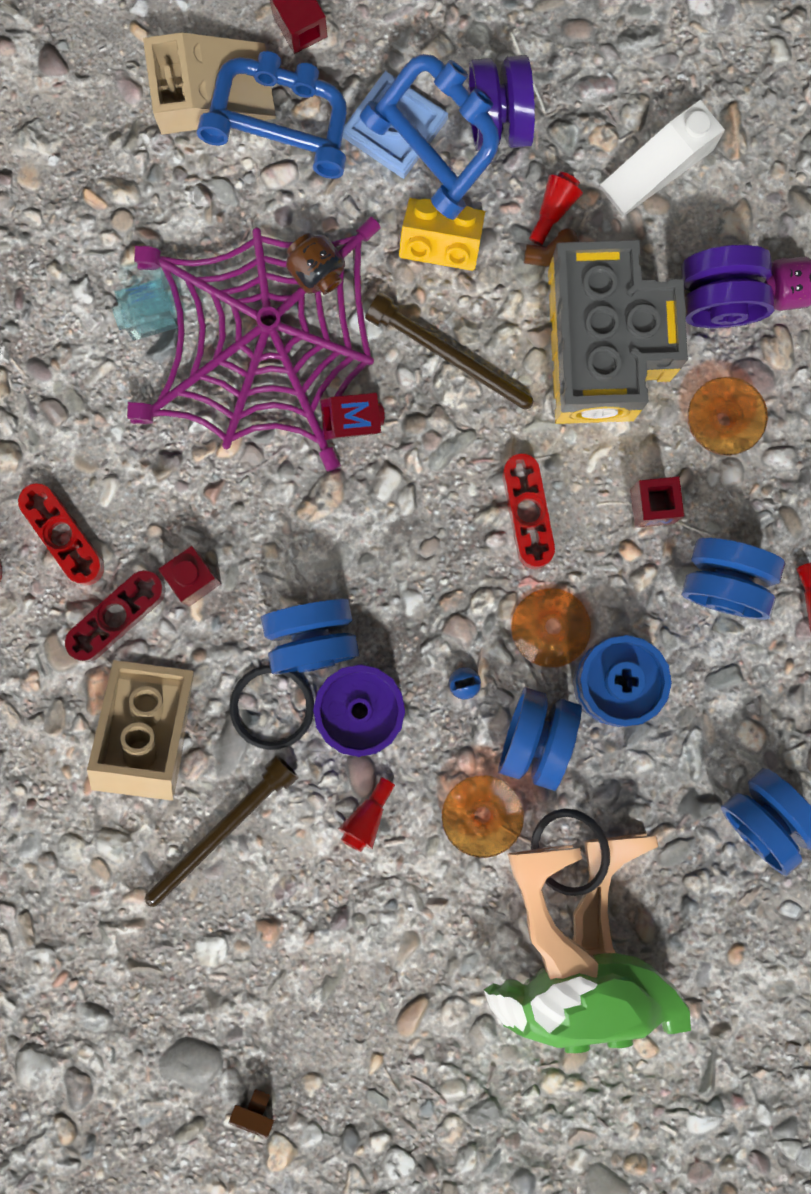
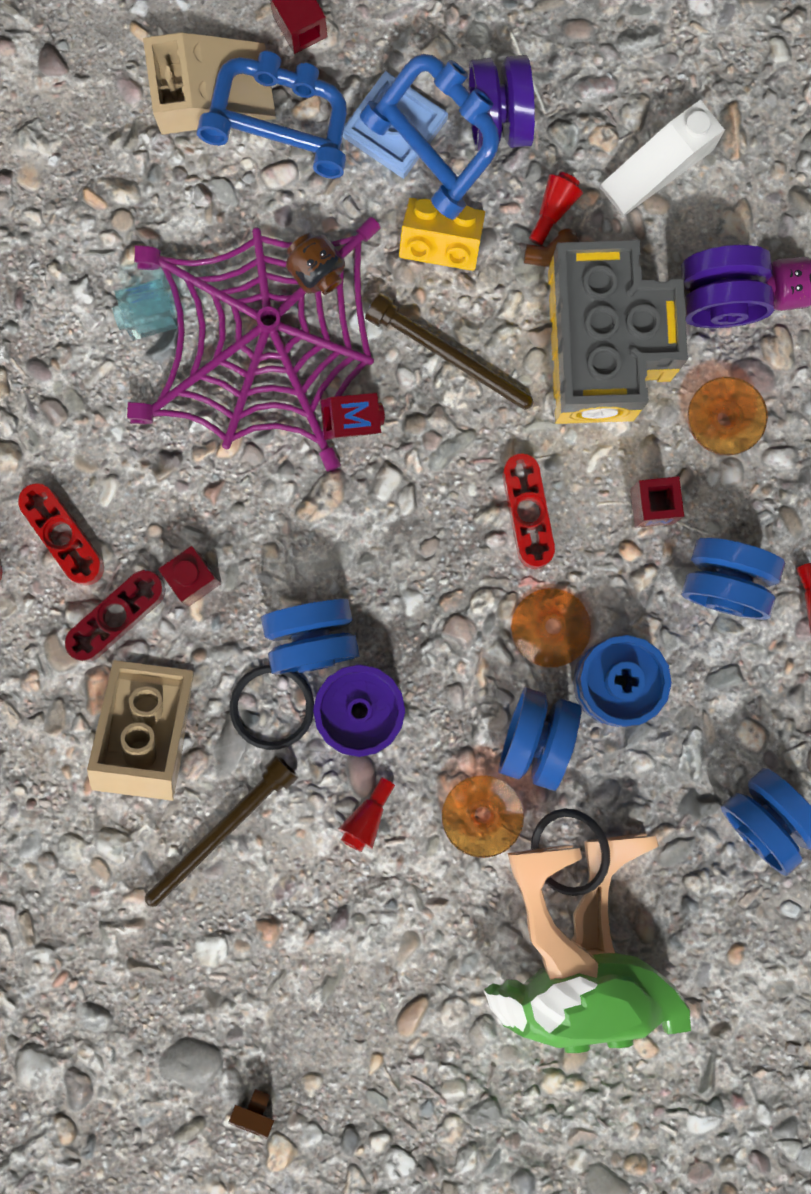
(468, 691): blue hinge -> none

